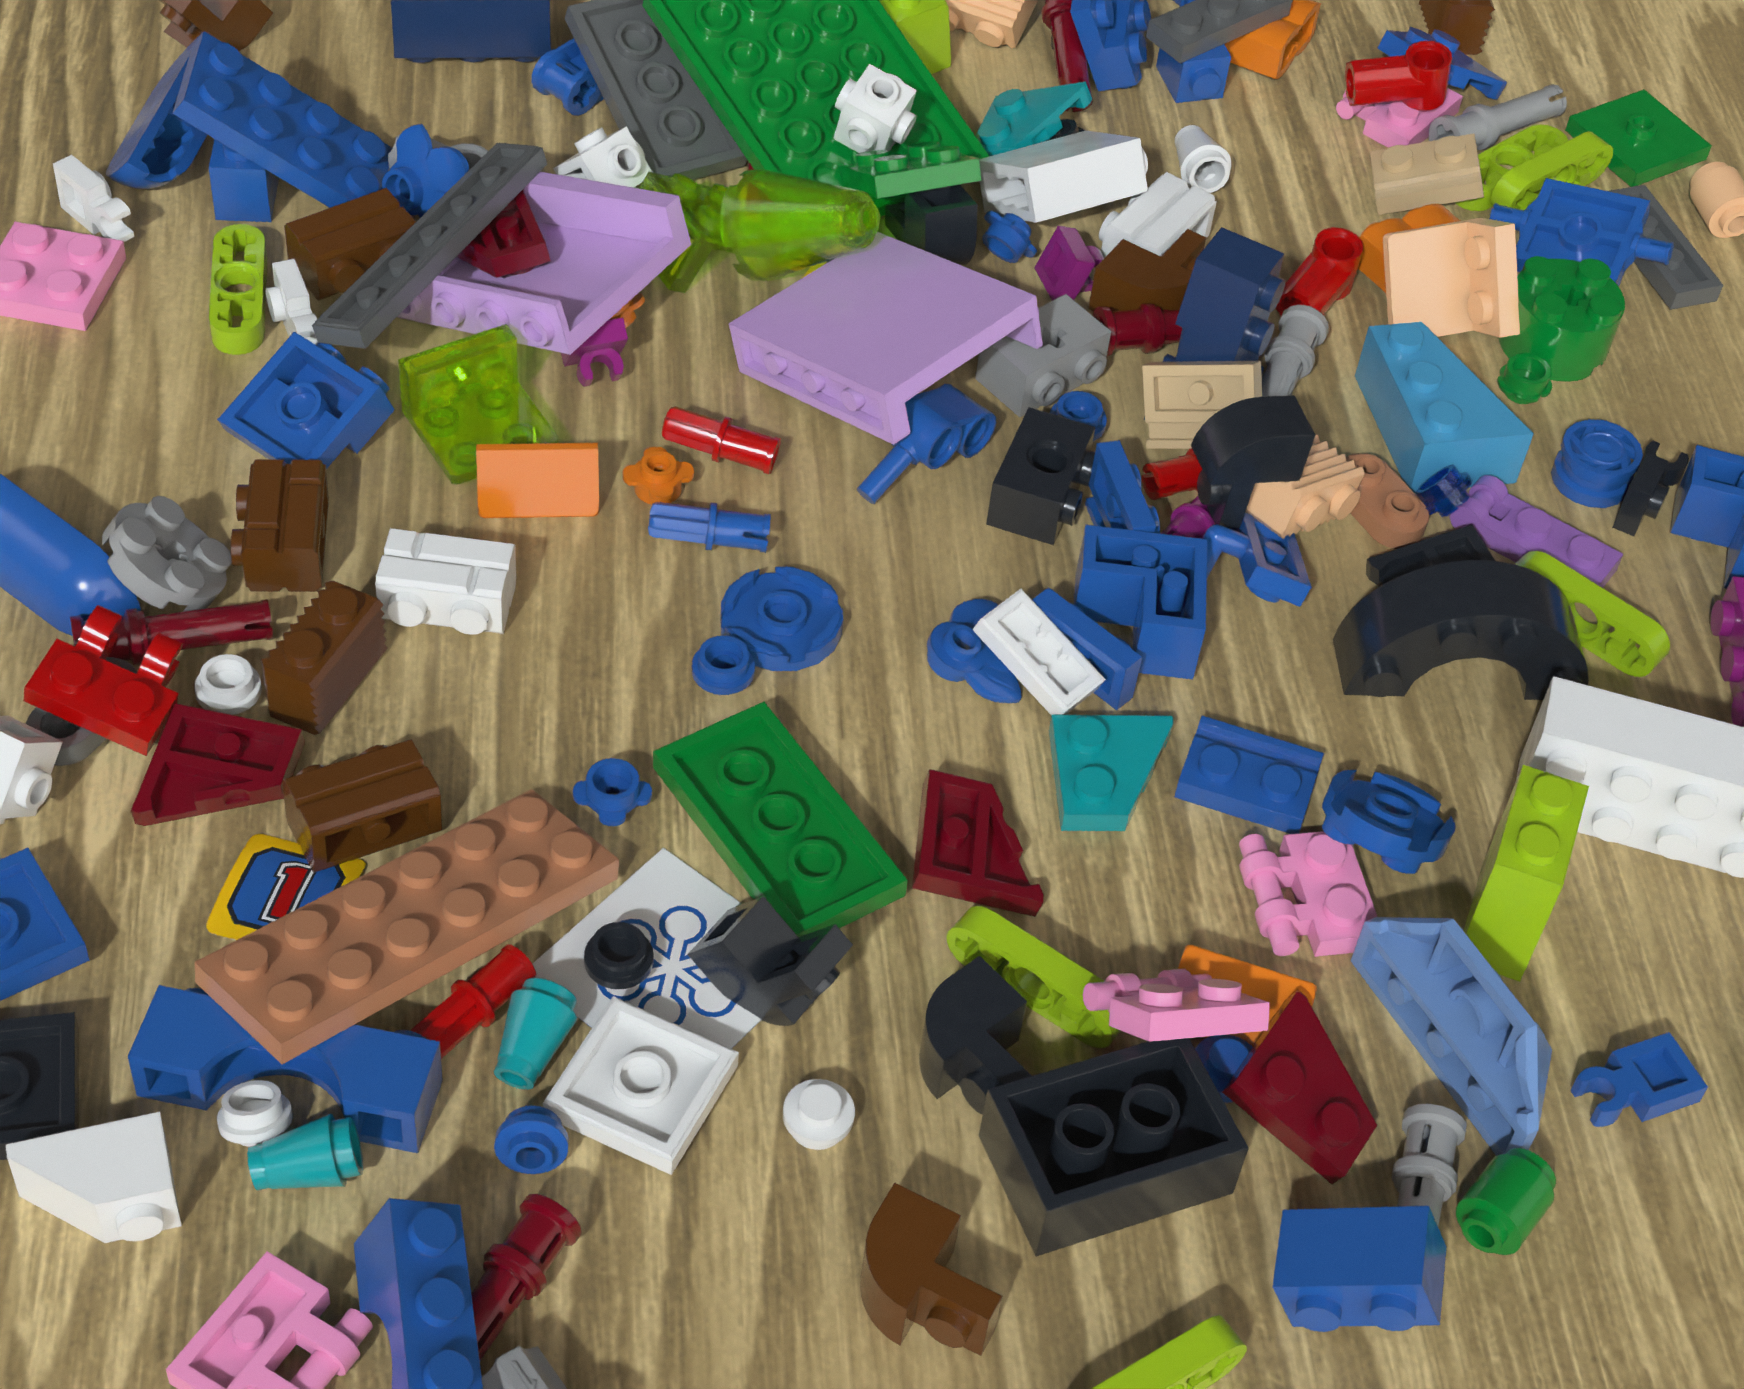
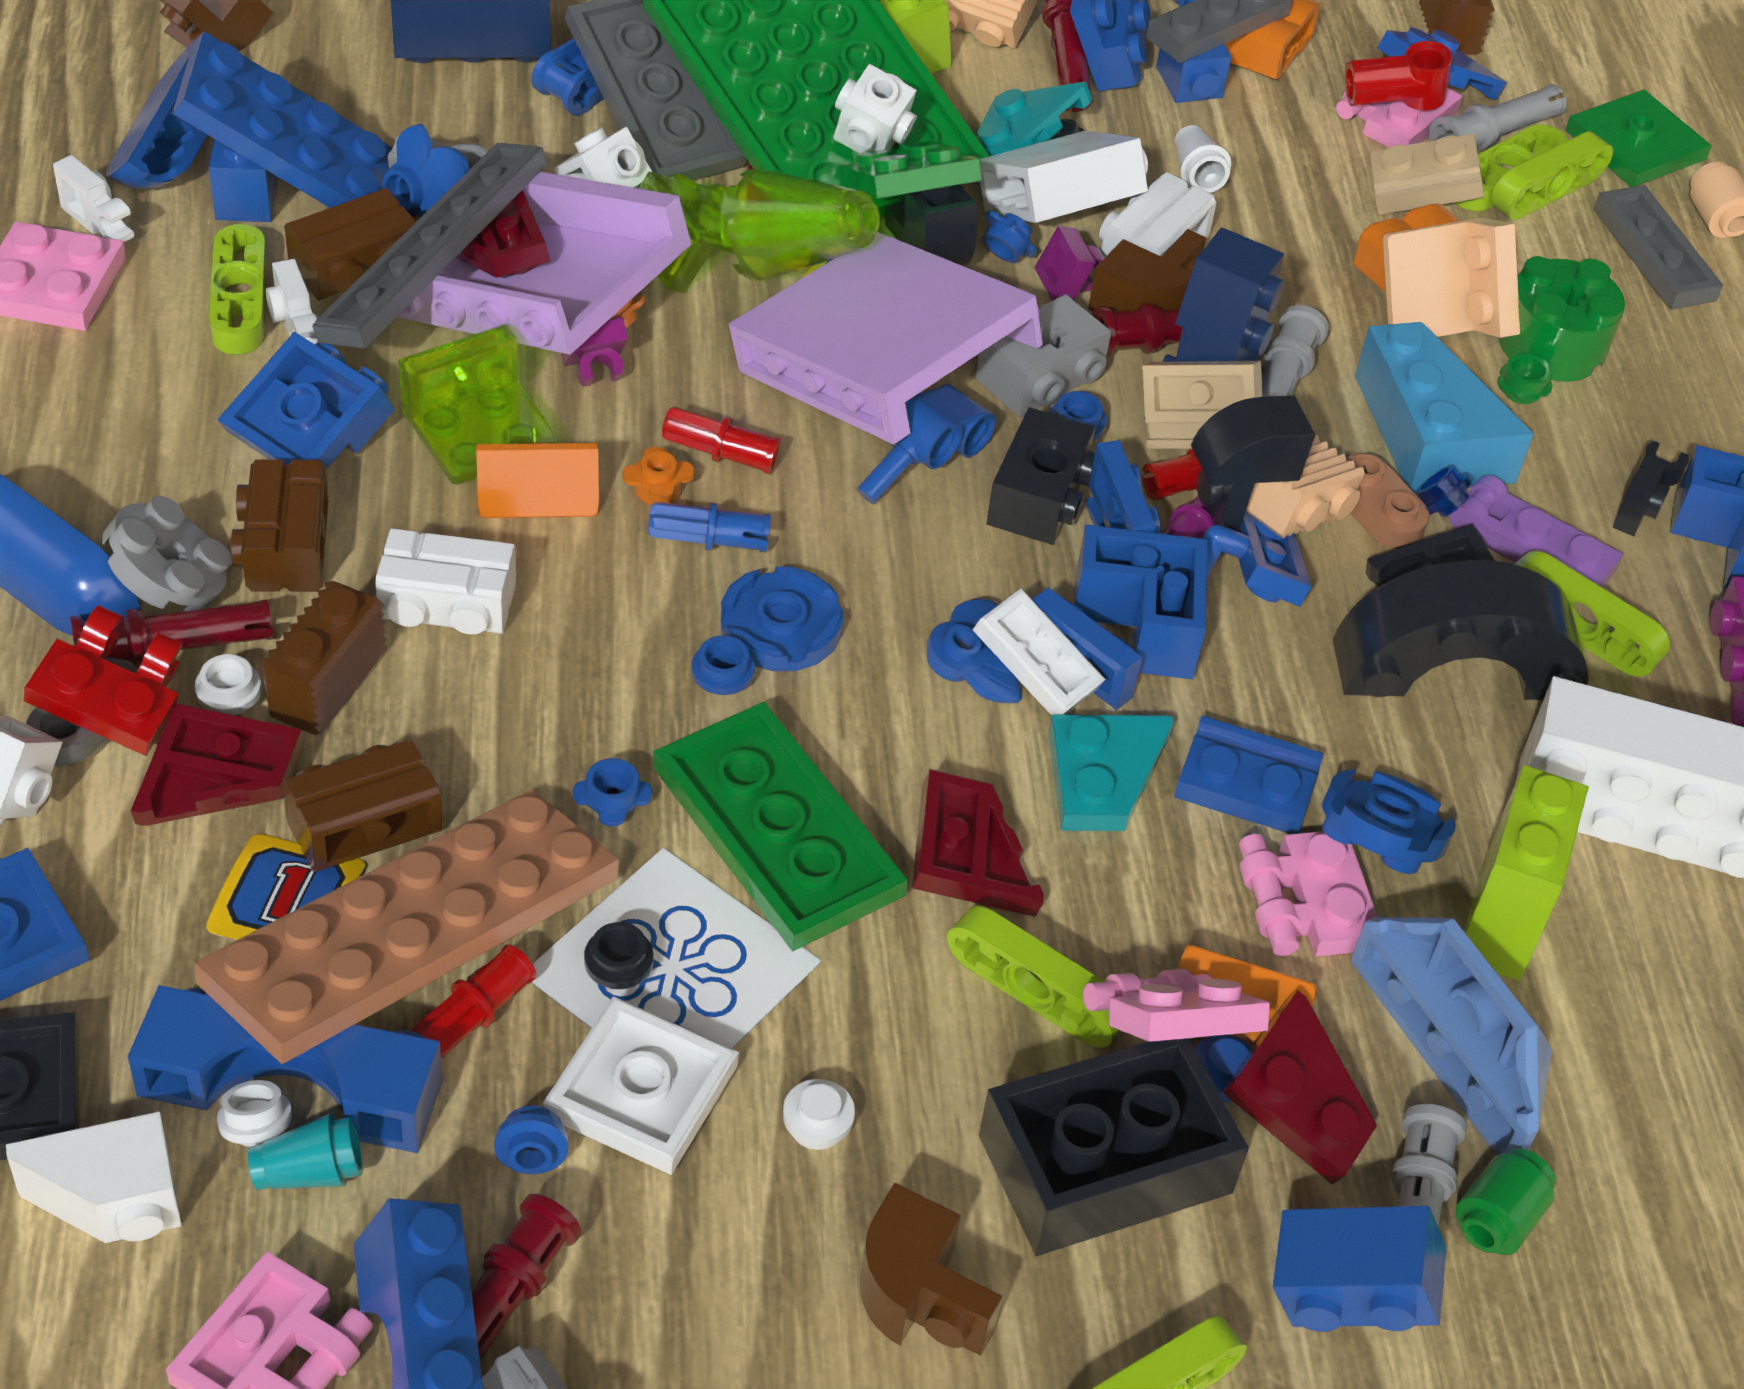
(533, 1031): teal cone -> none
(766, 965): black brick -> none
(968, 1031): black brick -> none
(1325, 273): red piece -> none
(1582, 225): blue plate -> none
(1596, 463): blue wheel -> none
(1647, 1076): blue plate -> none

